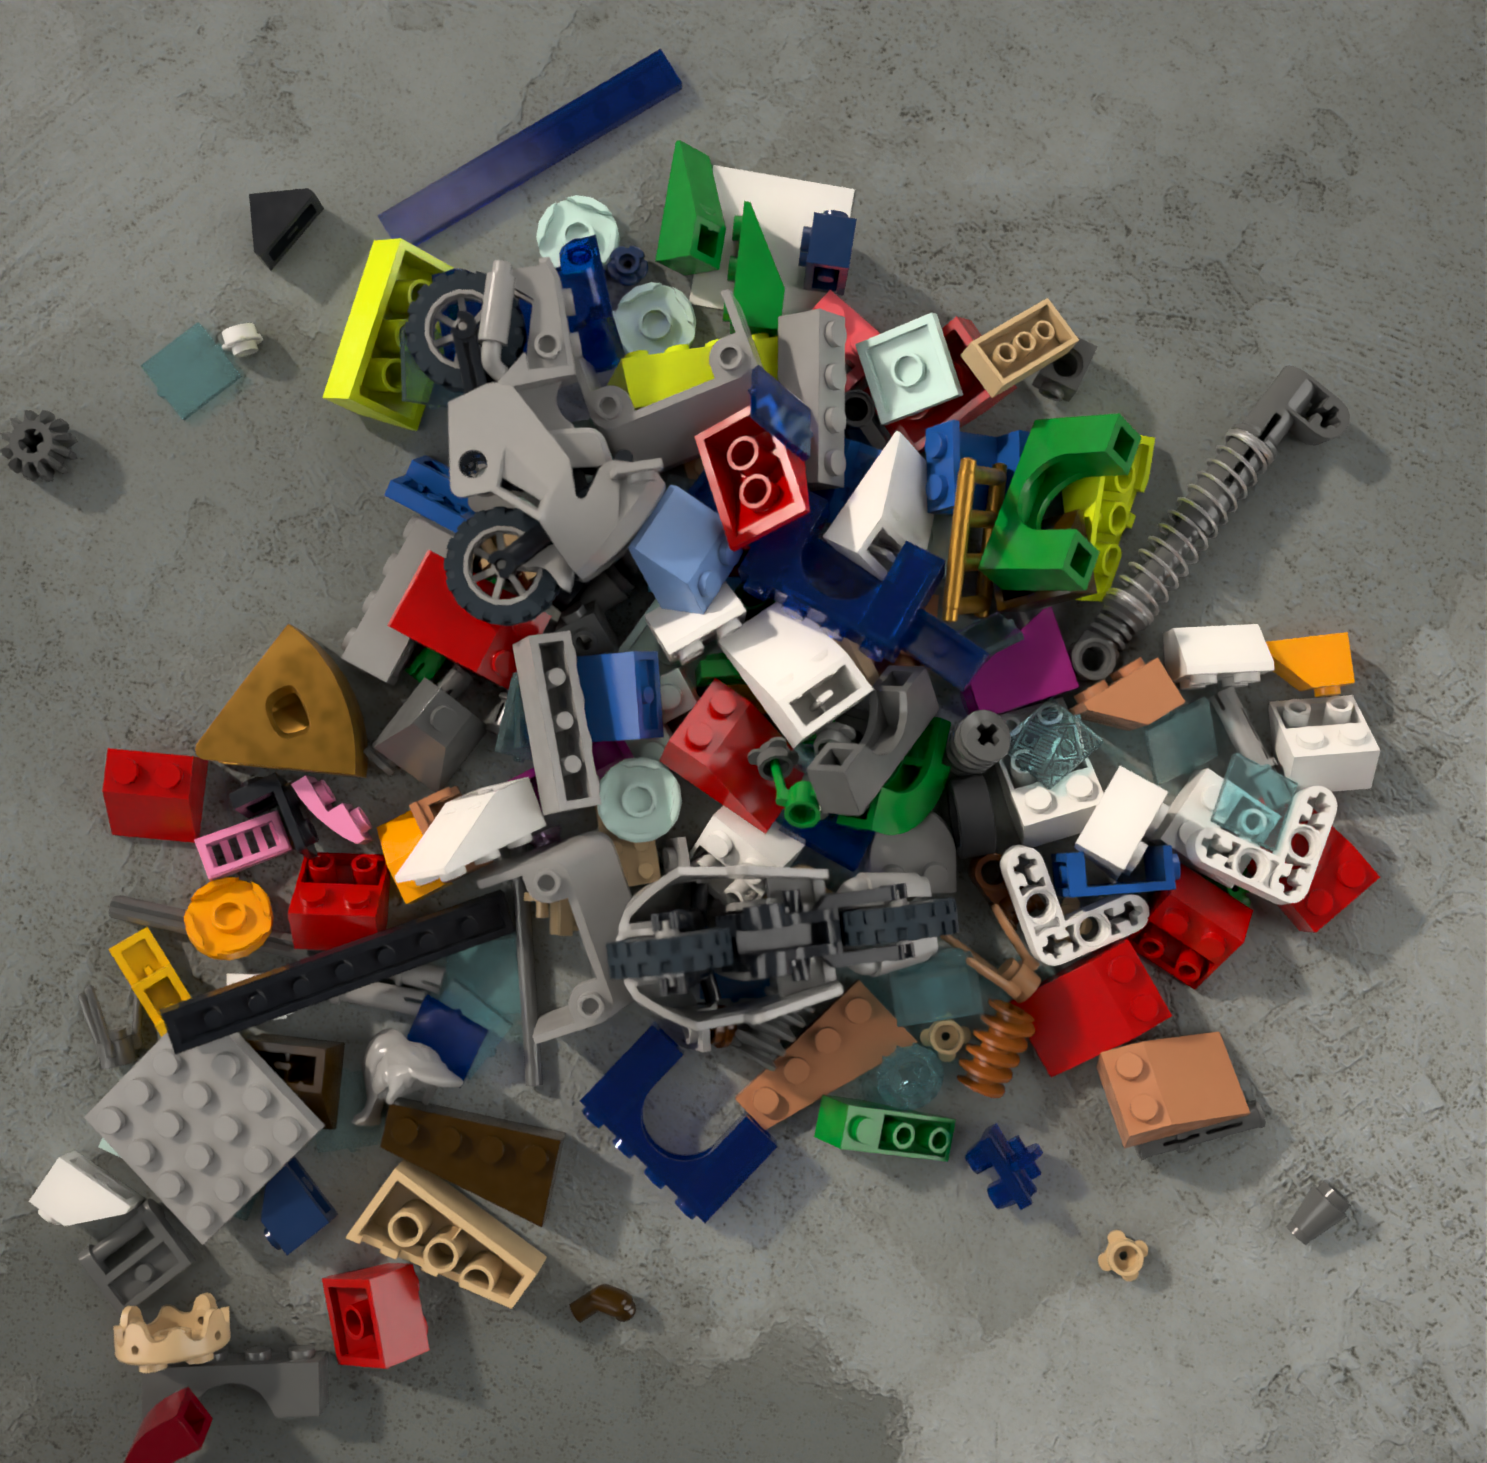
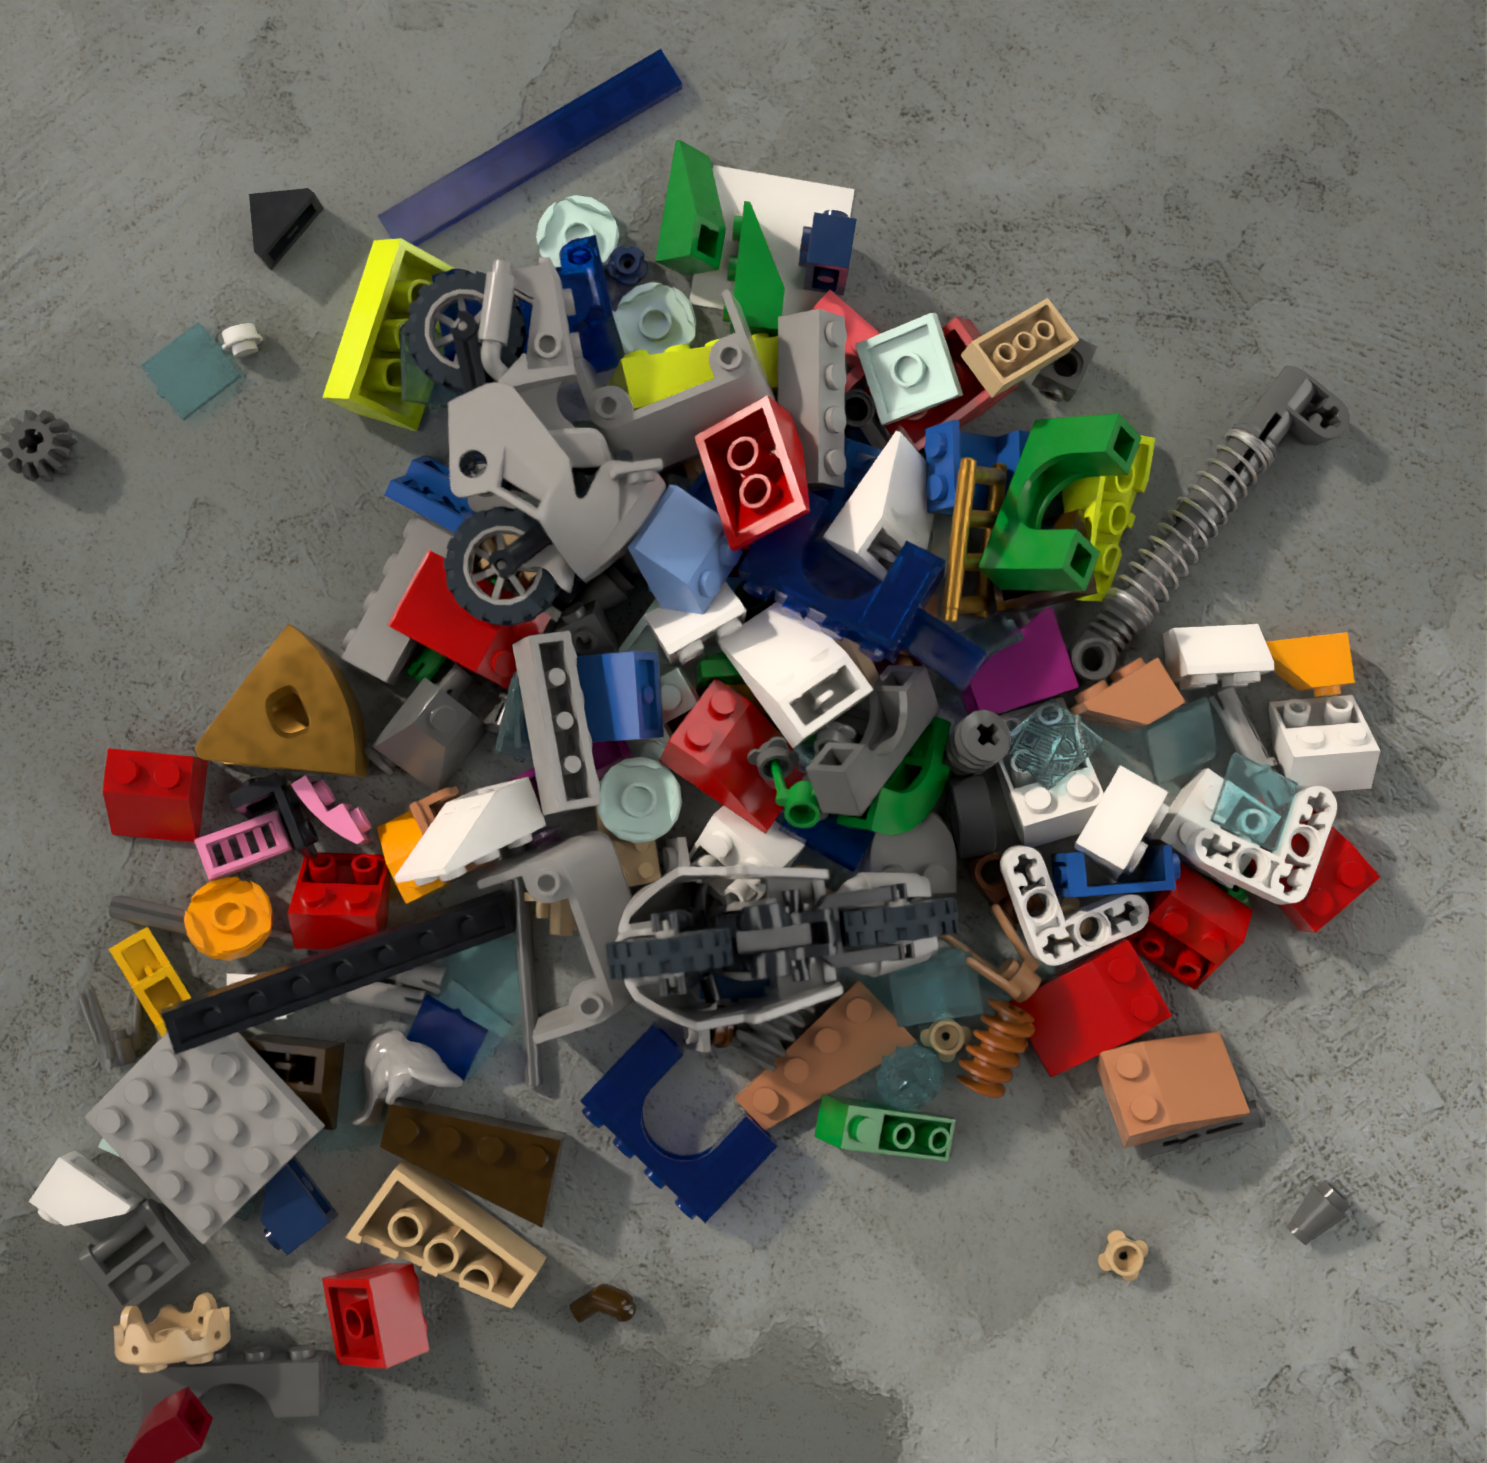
(780, 413): clear blue piece -> none
(1012, 1162): clear blue hips -> none

